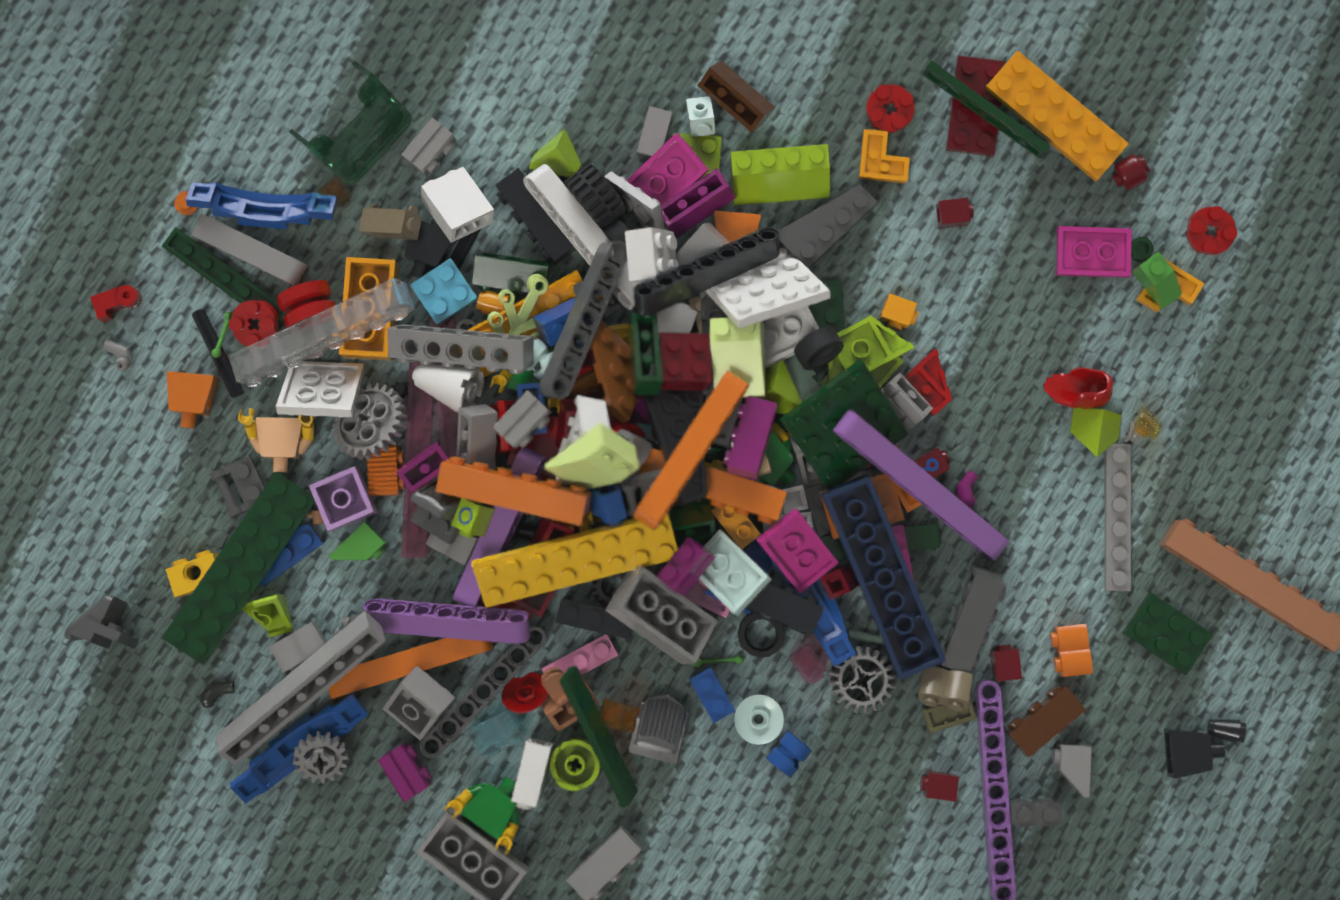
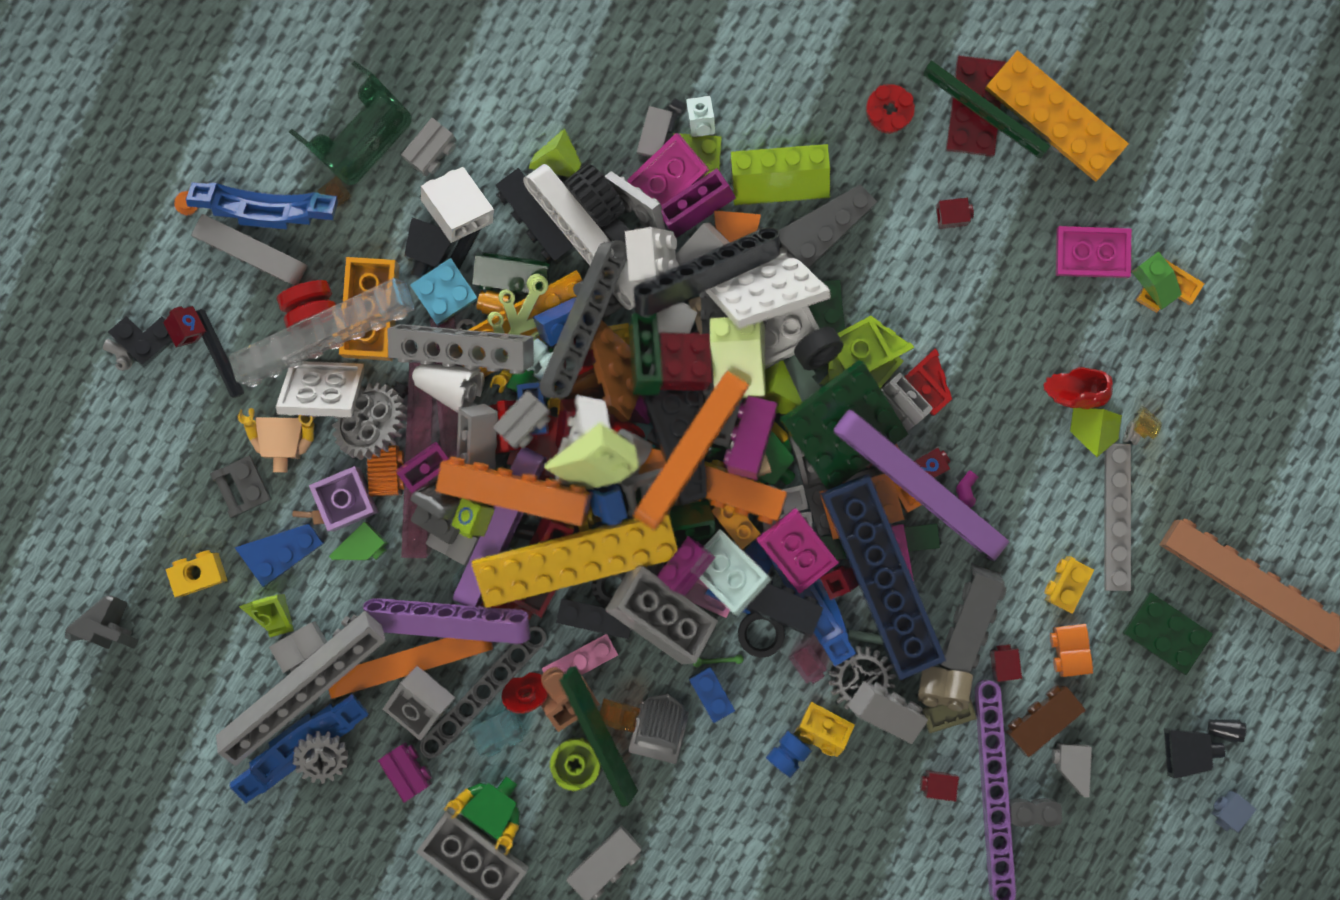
(115, 300): red leg -> none
(139, 344): none -> black plate
(184, 326): none -> dark red brick
(191, 395): orange torso -> none
(209, 695): pearl dark grey arm -> none
(216, 352): bright green hinge -> none
(217, 270): dark green tile -> none
(239, 568): dark green plate -> none
(252, 310): red plate -> none
(390, 222): dark tan brick -> none
(532, 773): white brick -> none
(676, 108): none -> black hand
(736, 96): reddish brown brick -> none
(762, 732): light aqua dish -> none
(824, 730): none -> yellow bracket
(878, 165): light orange plate -> none
(888, 711): none -> light grey brick
(898, 312): light orange brick -> none
(1068, 584): none -> yellow bracket
(1131, 172): dark red head -> none
(1141, 249): dark green tile -> none
(1217, 218): red plate -> none
(1232, 811): none -> sand blue brick

